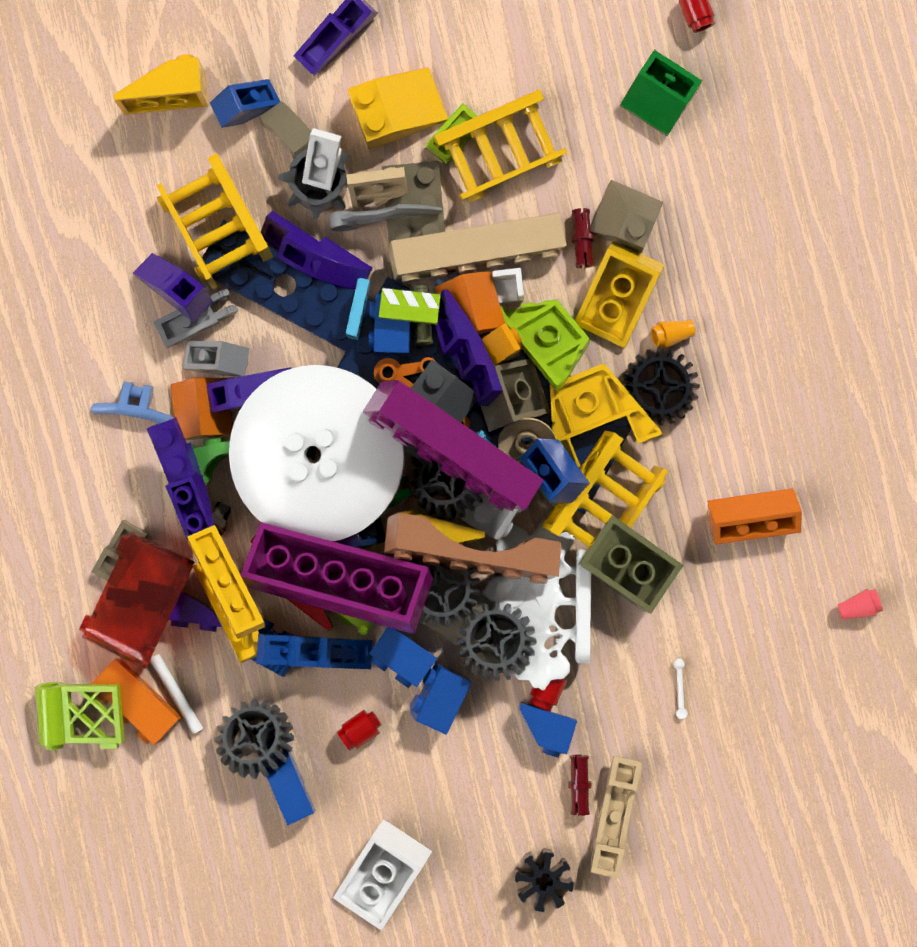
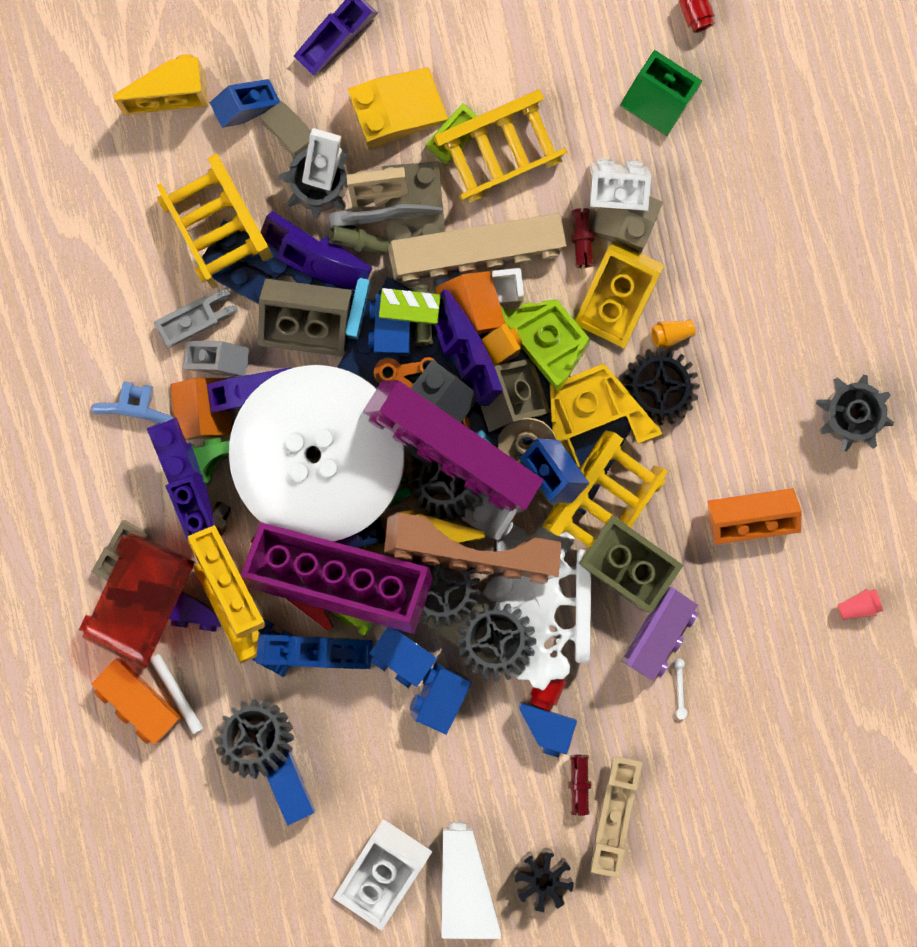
(56, 717): lime piece -> none
(174, 286): dark purple slope -> none
(303, 317): none -> dark tan slope
(358, 240): none -> olive pin
(359, 729): red brick -> none
(465, 891): none -> white slope
(620, 185): none -> white bracket
(661, 634): none -> medium lavender slope
(868, 403): none -> dark grey brick

